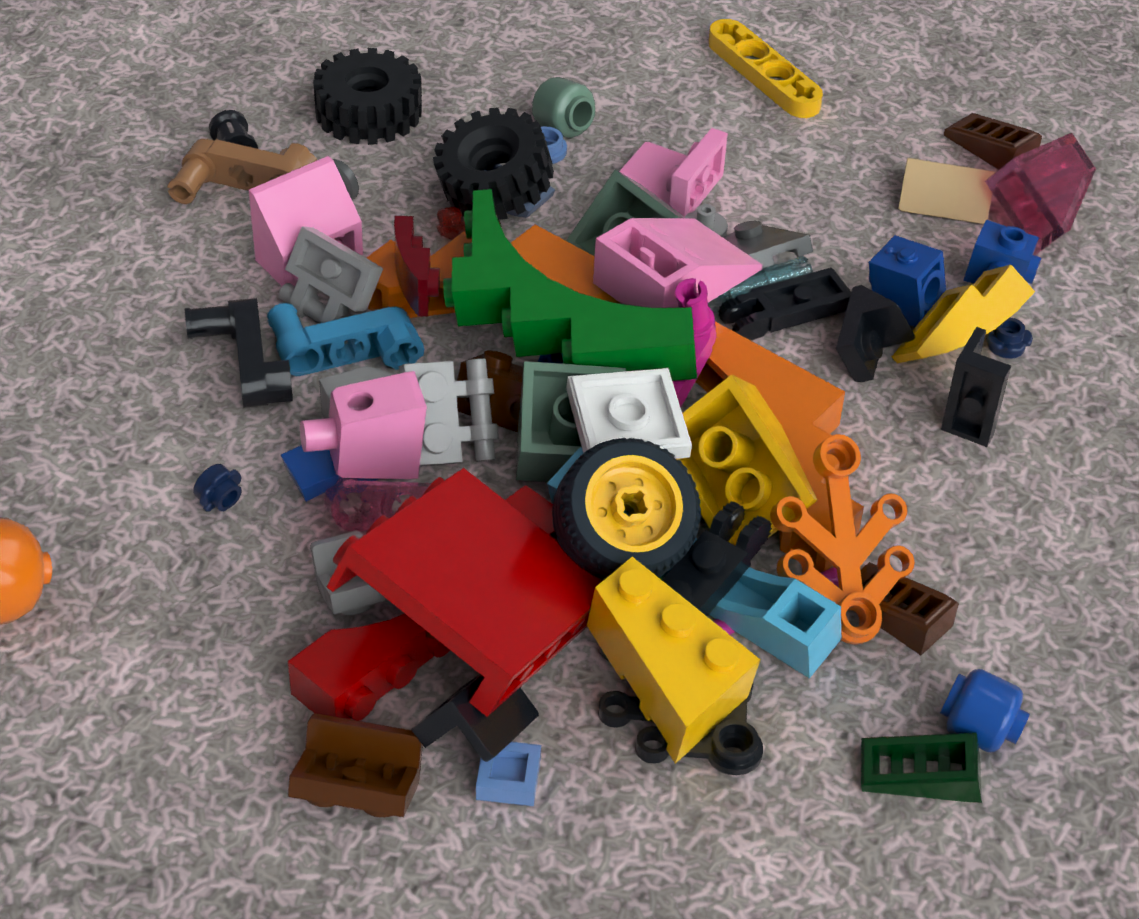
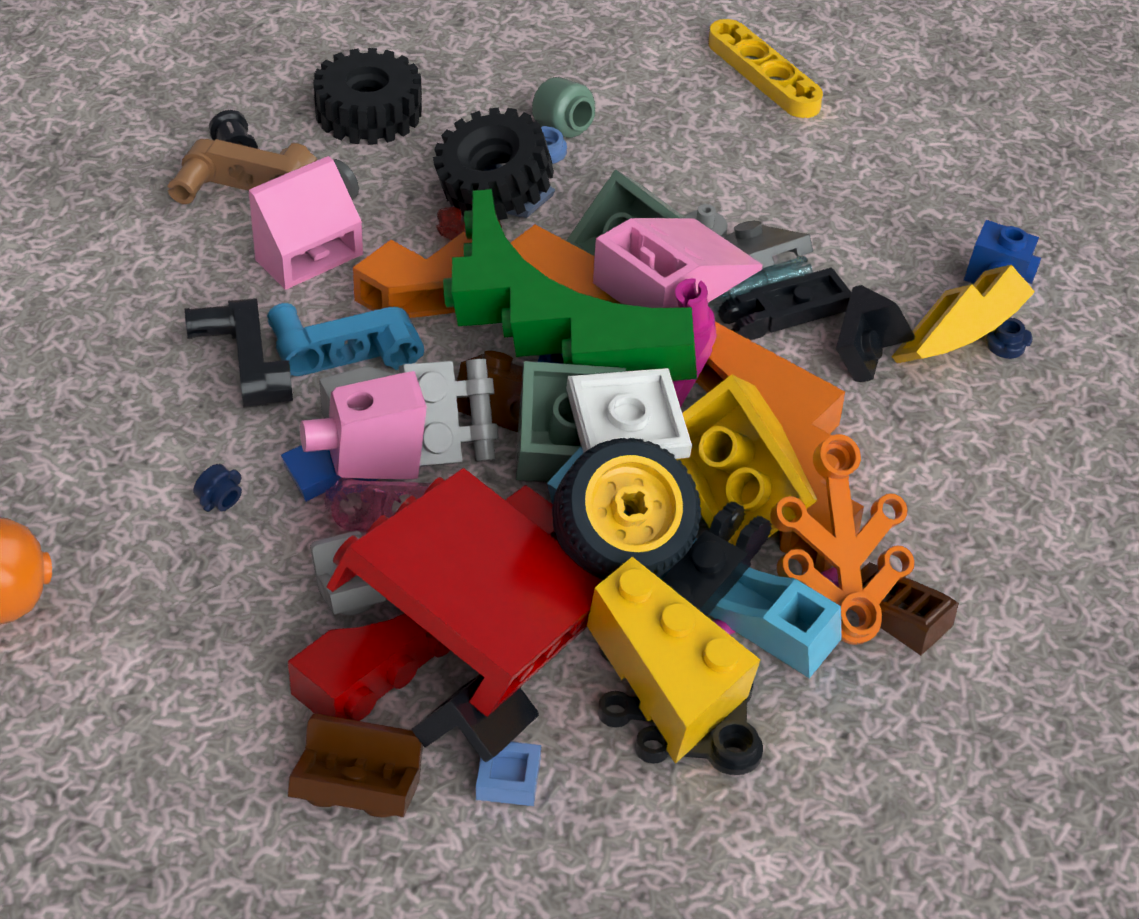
(334, 270): light grey plate -> none
(413, 266): dark red slope -> none
(680, 178): bright pink bracket -> none
(908, 276): blue head -> none
(941, 784): dark green slope -> none
(945, 191): tan panel -> none
(975, 393): black panel -> none
(985, 707): blue head -> none
(1000, 142): reddish brown slope -> none
(1044, 188): clear pink slope -> none

